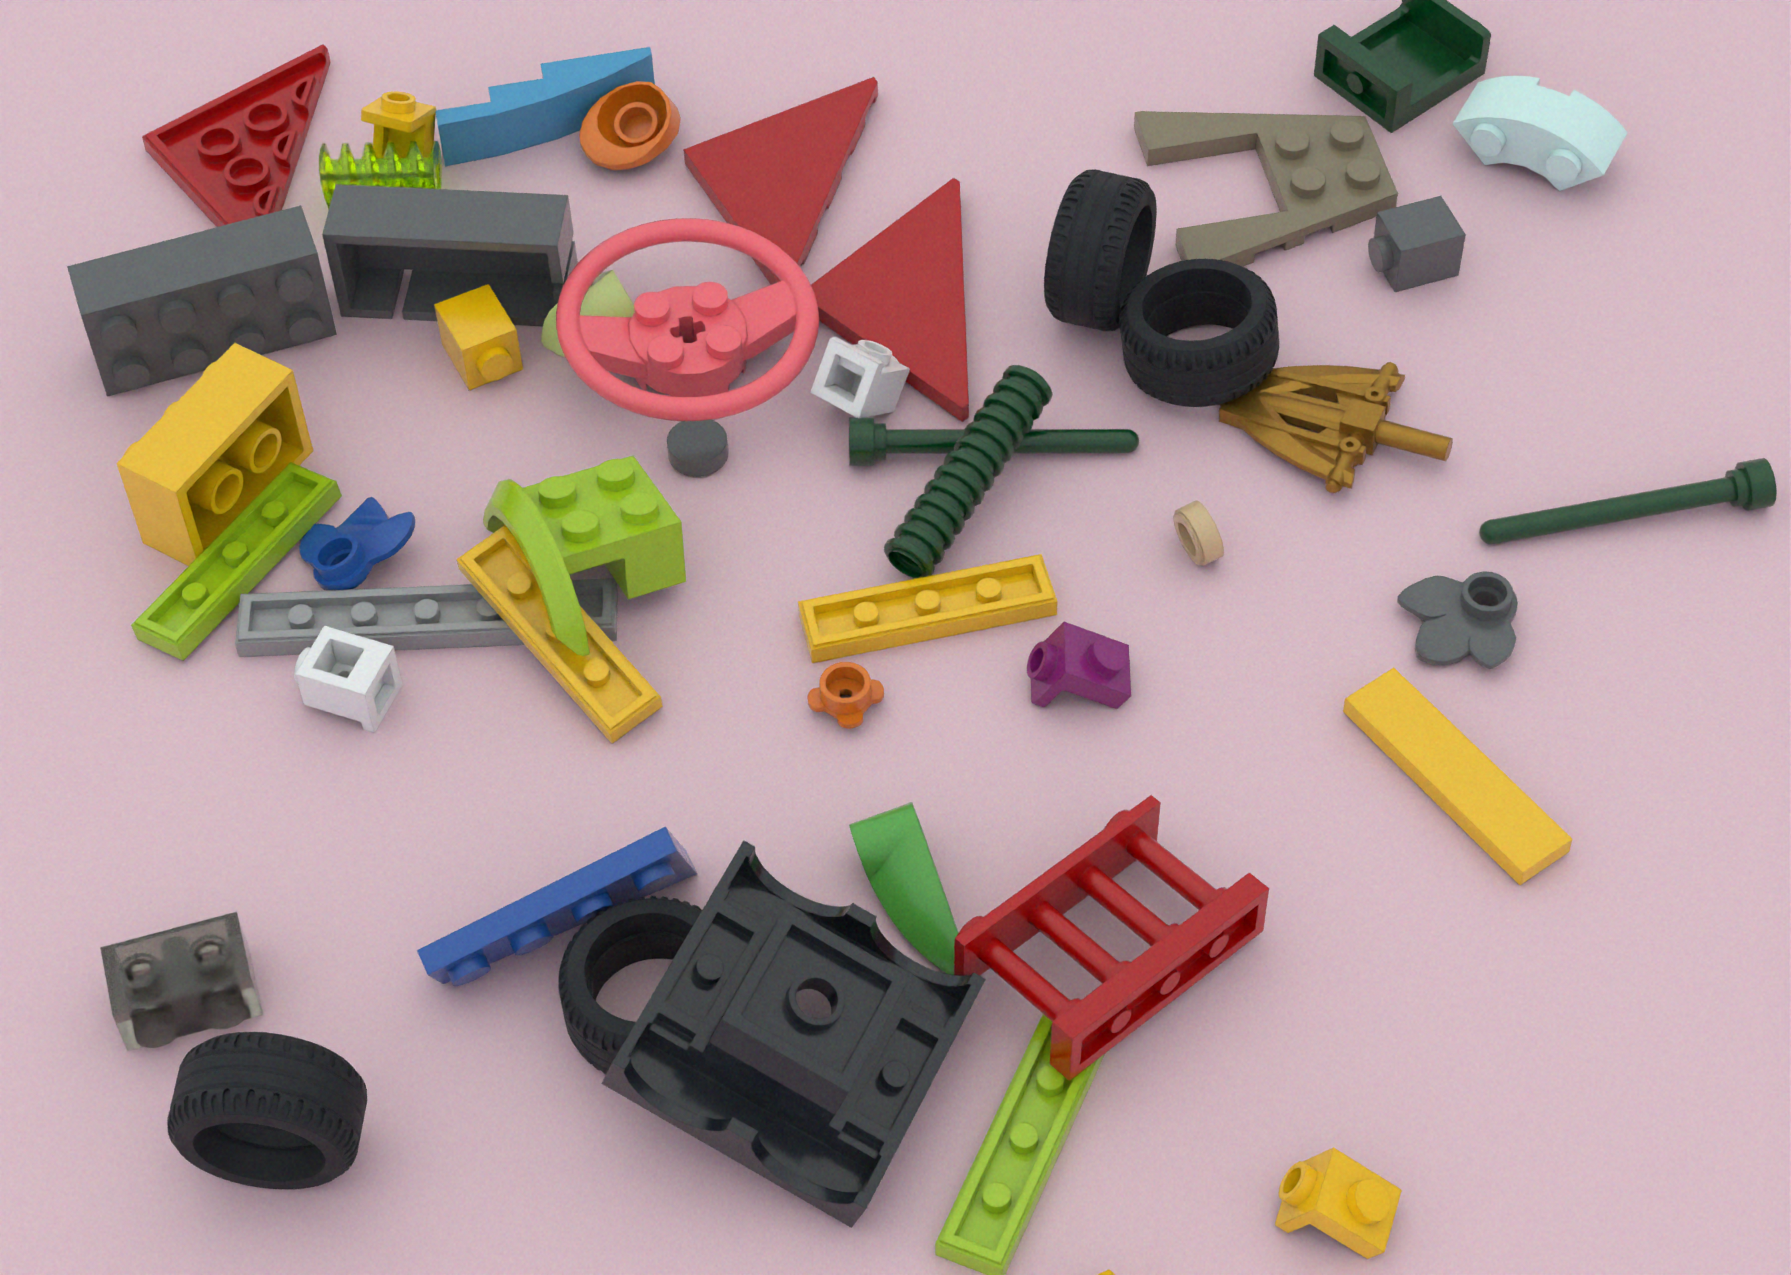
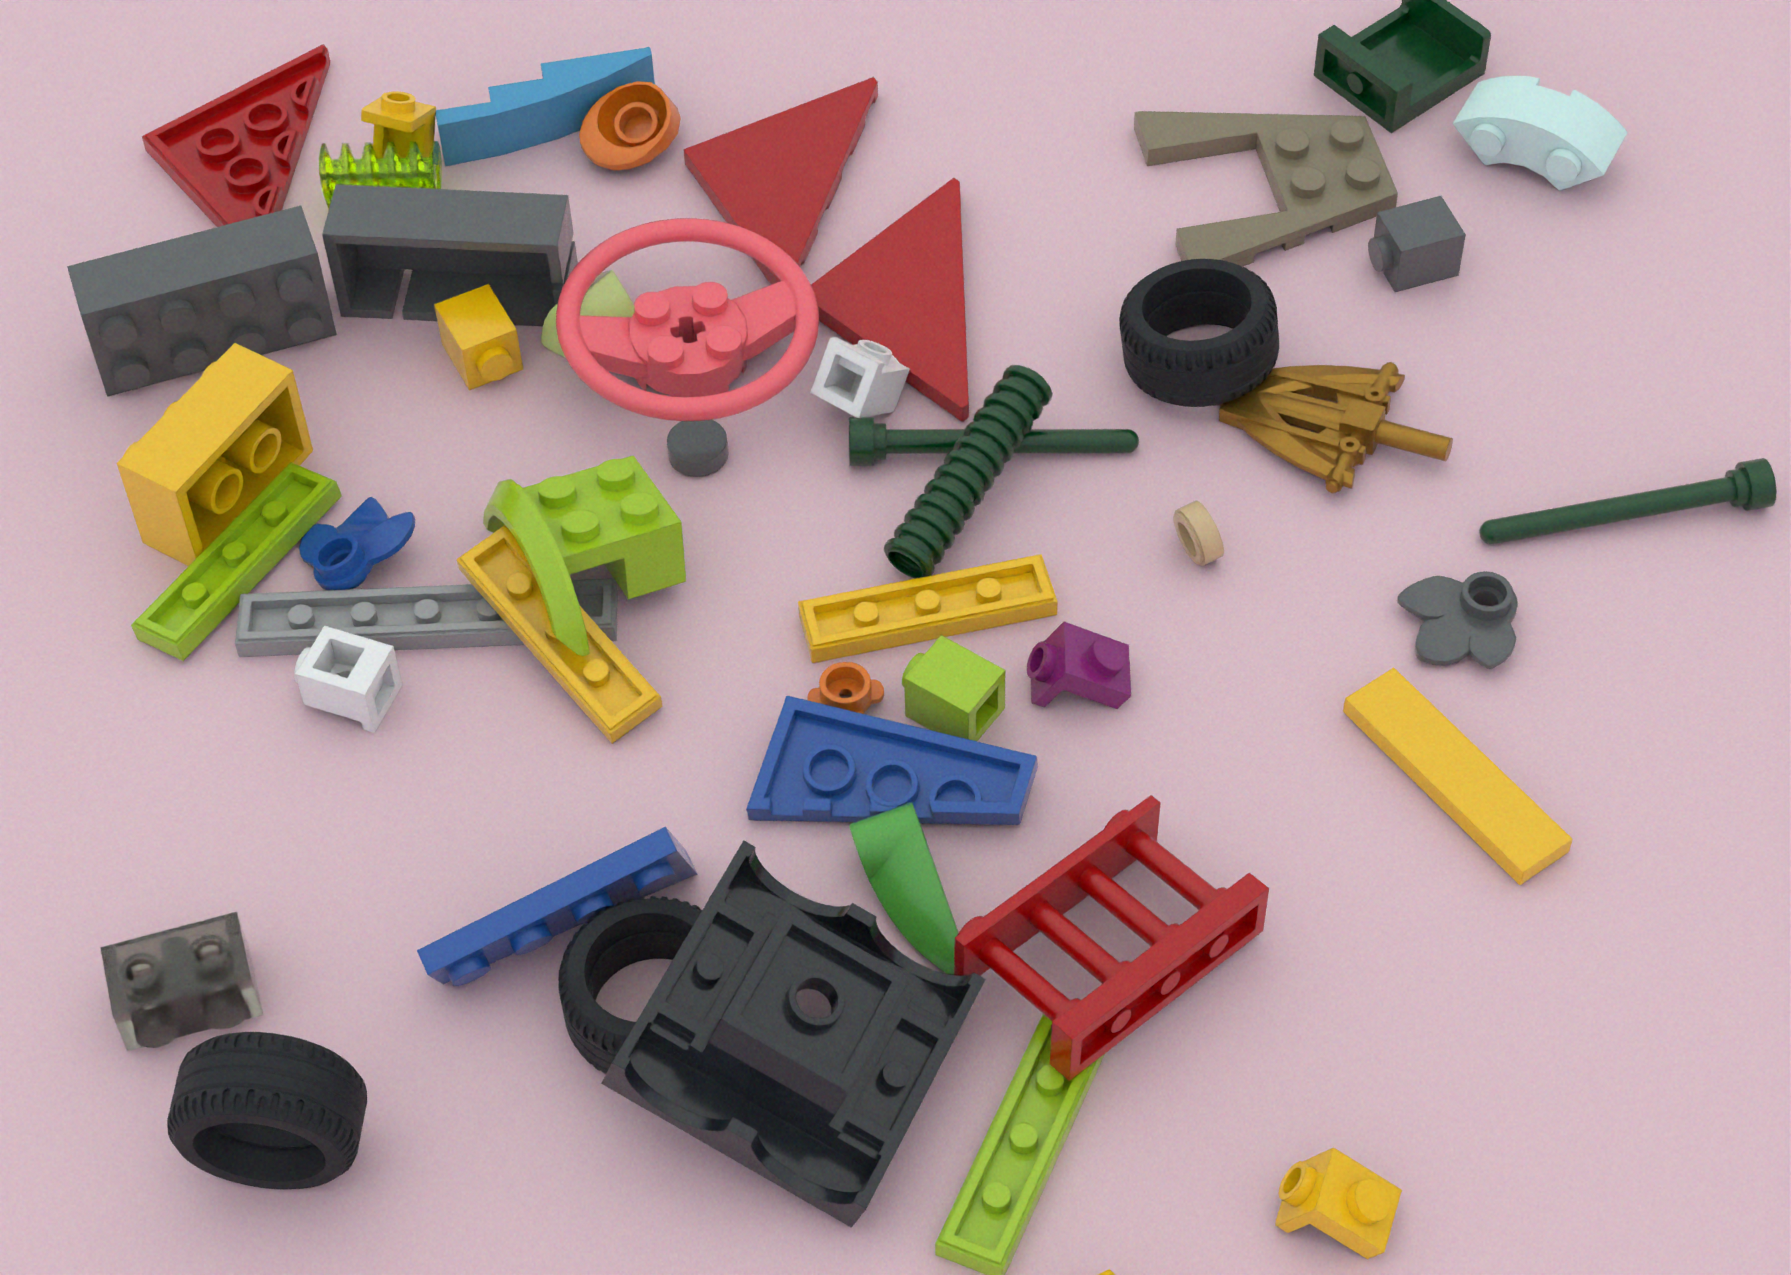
(856, 765): none -> blue wing
(953, 690): none -> lime brick
(1099, 248): black tyre -> none

